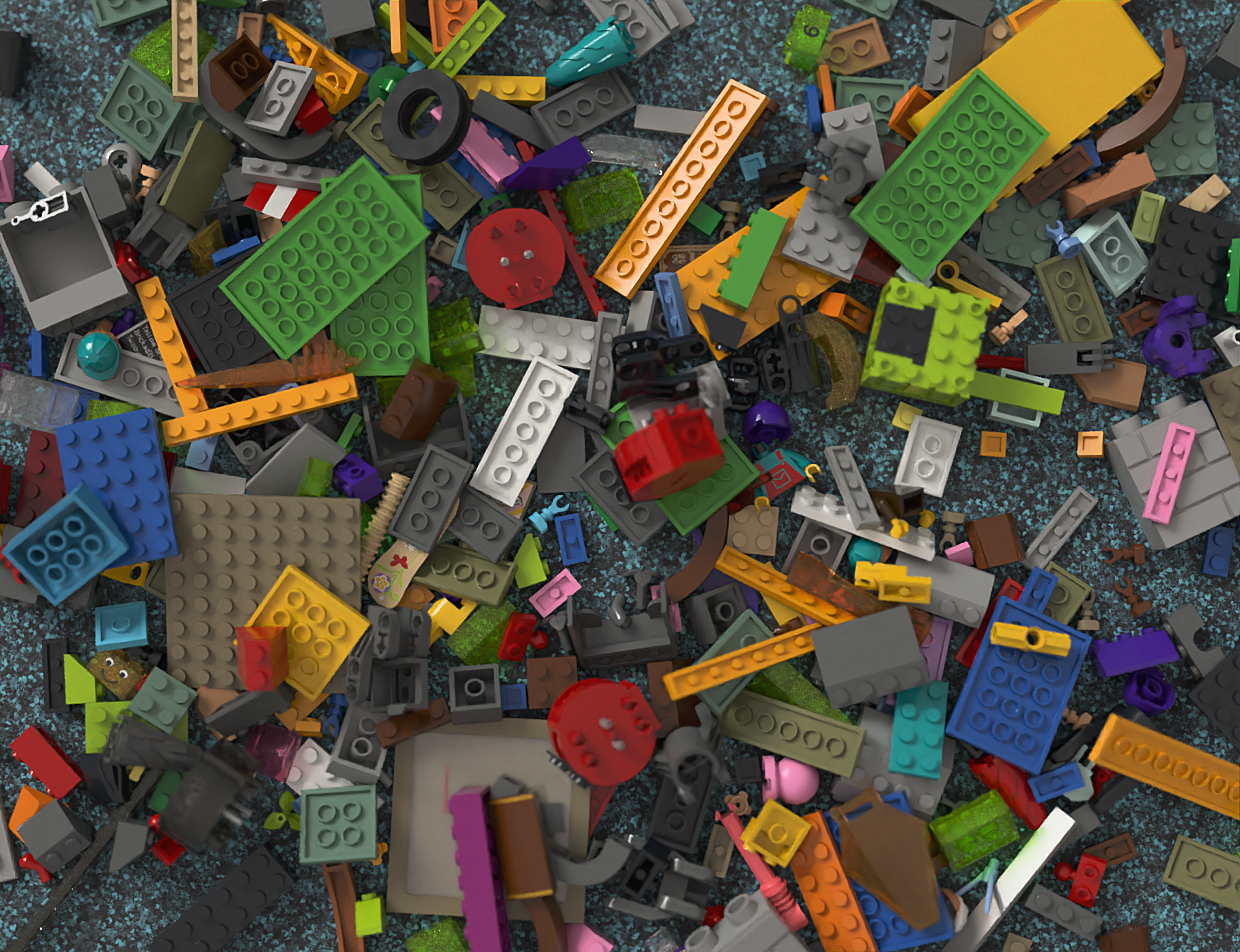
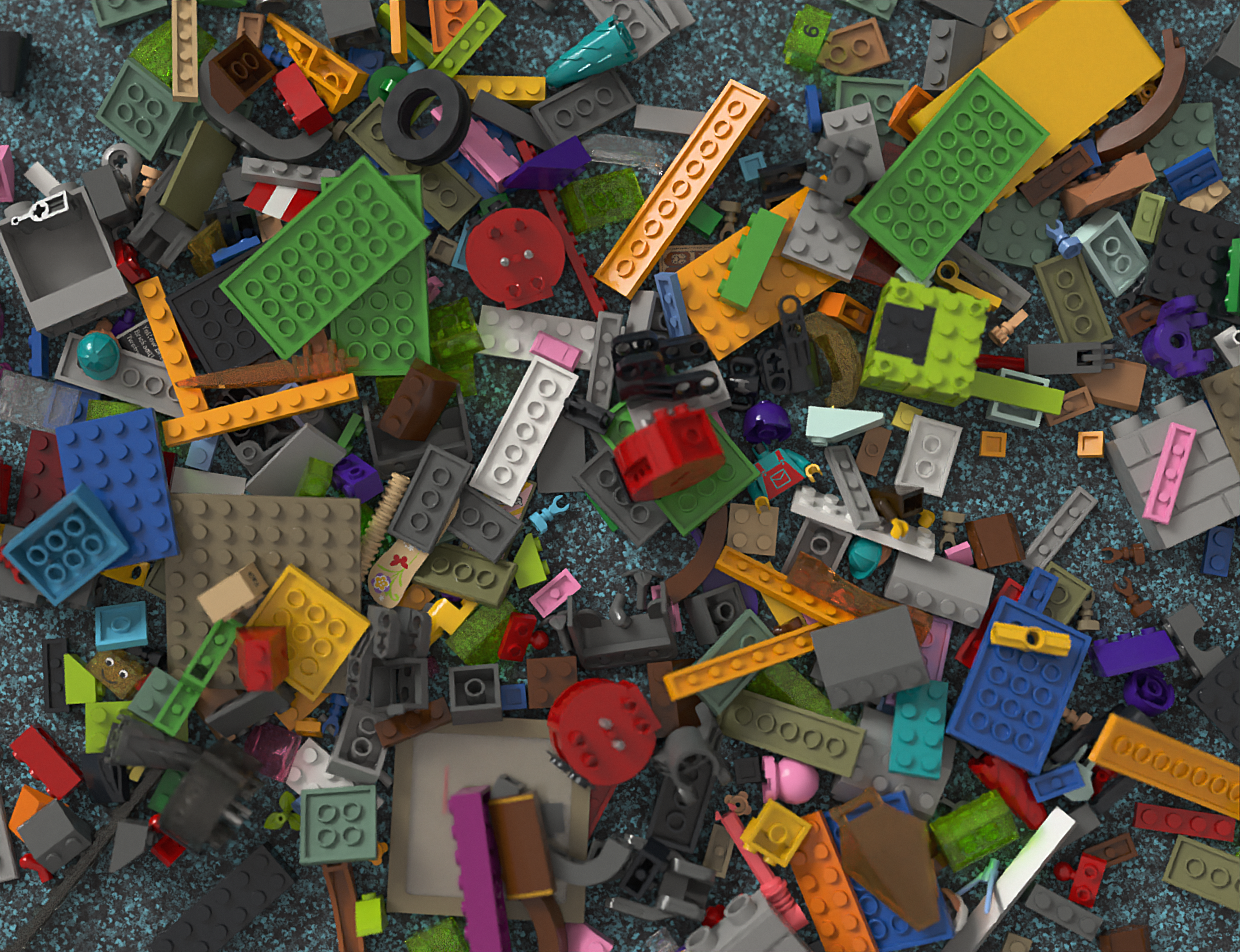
(196, 677): none -> bright green bracket
(234, 593): none -> tan brick
(280, 98): light grey plate -> none
(433, 667): none -> clear pink plate
(556, 351): none -> bright pink tile
(571, 539): blue plate -> none
(712, 397): light grey beam -> none
(721, 328): black slope -> none
(747, 496): clear red piece -> none
(824, 84): orange tile -> none
(835, 425): none -> light aqua slope
(872, 450): none -> medium nougat plate
(892, 582): yellow plate -> none
(1073, 404): none -> medium nougat plate
(1184, 821): none -> red plate
(1193, 174): none -> blue plate

